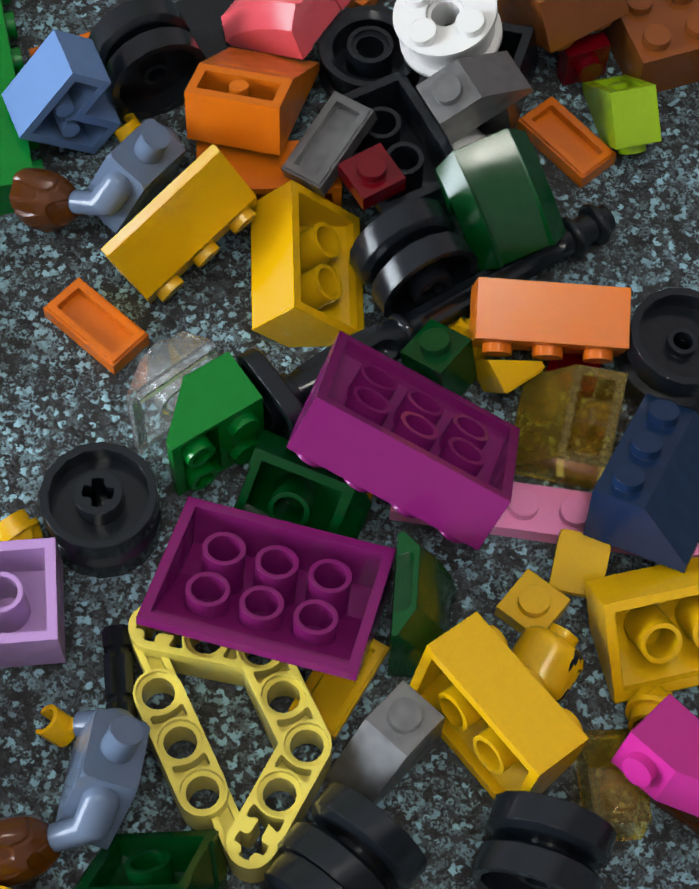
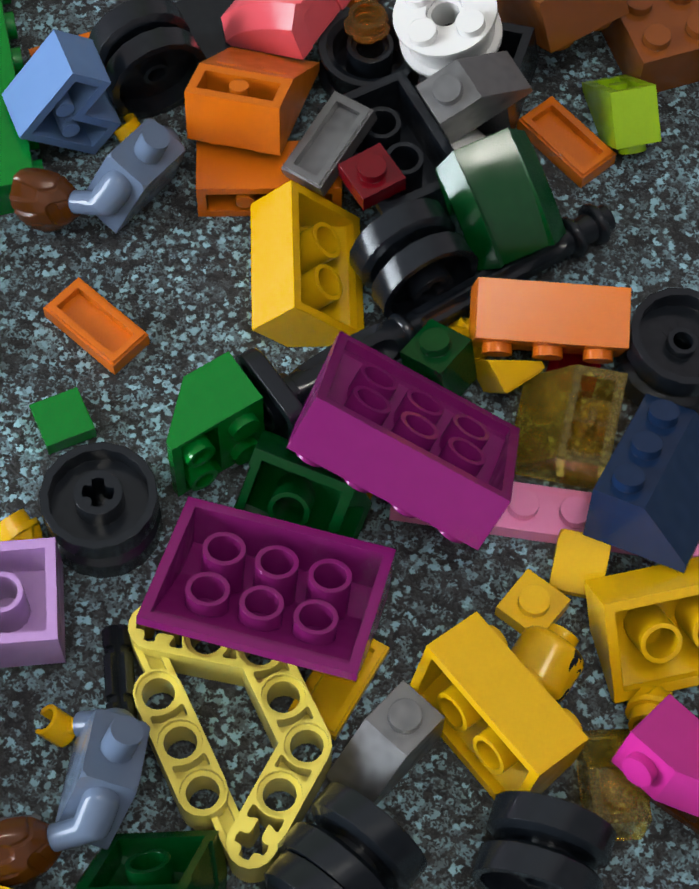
(63, 420): none -> green tile
(158, 384): clear slope -> none
(182, 226): yellow slope -> none
(367, 22): none -> clear orange plate
(419, 605): dark green slope -> none
(584, 59): dark red plate -> none

